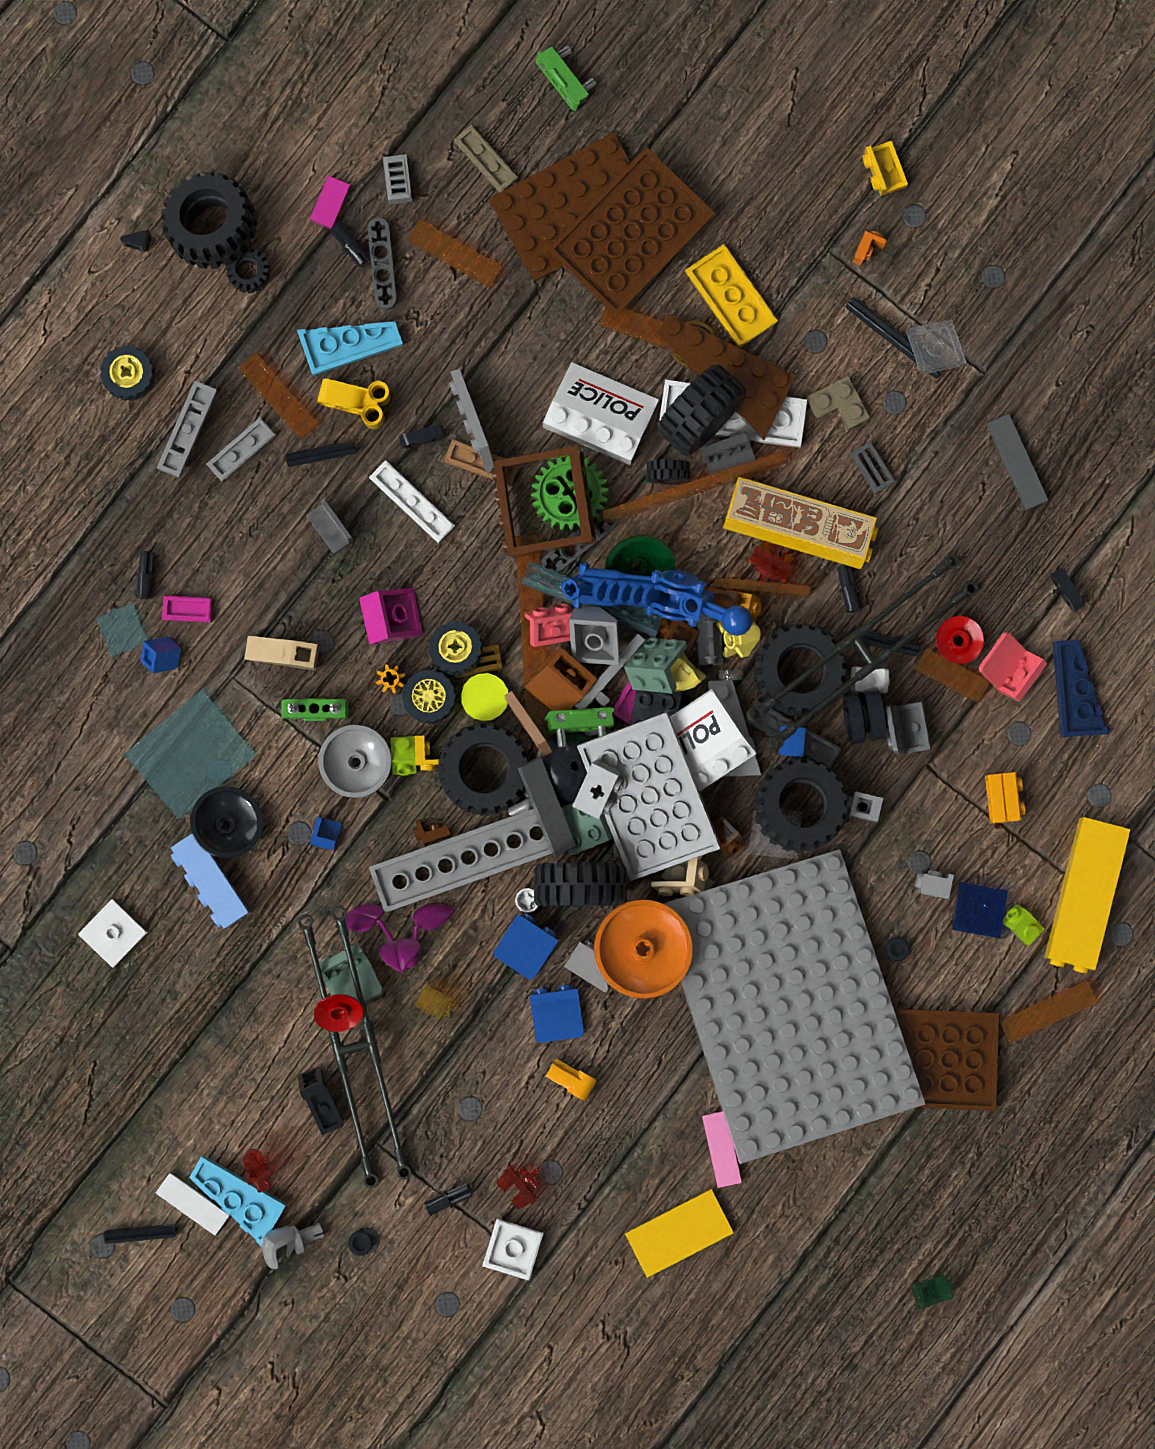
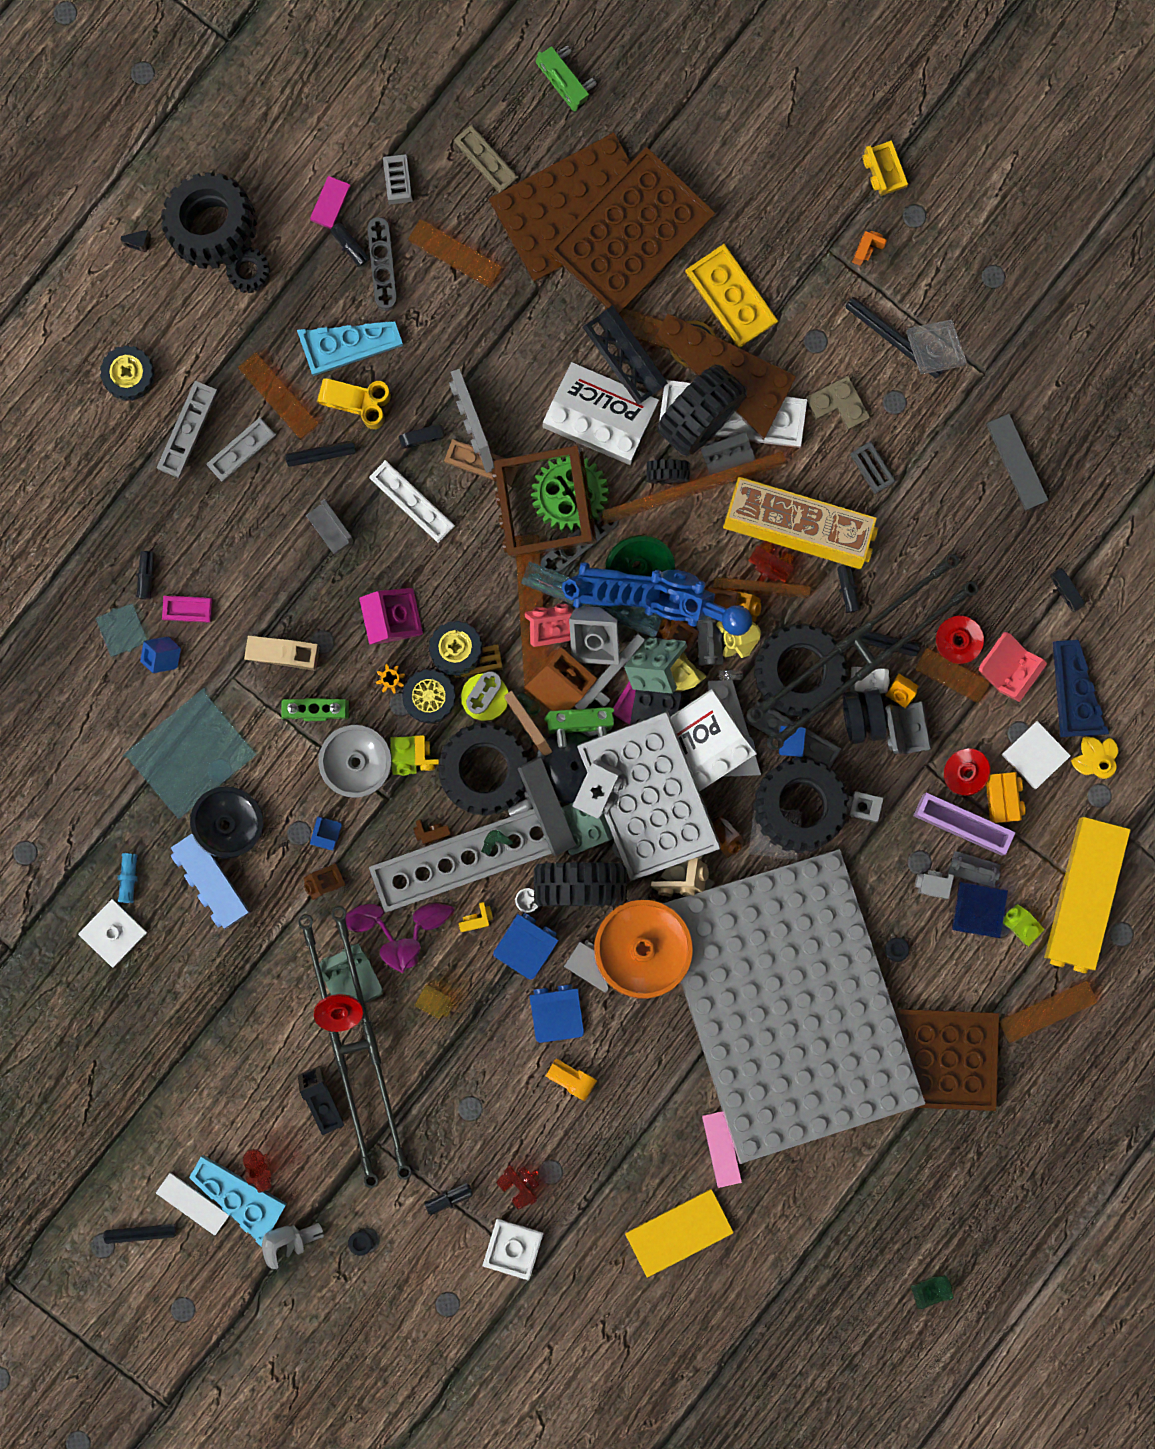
(127, 878): none -> dark azure pin
(323, 881): none -> reddish brown bracket
(473, 922): none -> yellow bracket
(488, 696): none -> light grey beam
(491, 838): none -> clear green animal
(531, 705): none -> animal
(629, 352): none -> black fence
(902, 690): none -> light orange bracket
(959, 765): none -> red dish
(964, 824): none -> lavender brick
(974, 869): none -> dark grey hinge
(1036, 755): none -> white tile
(1094, 754): none -> yellow plate

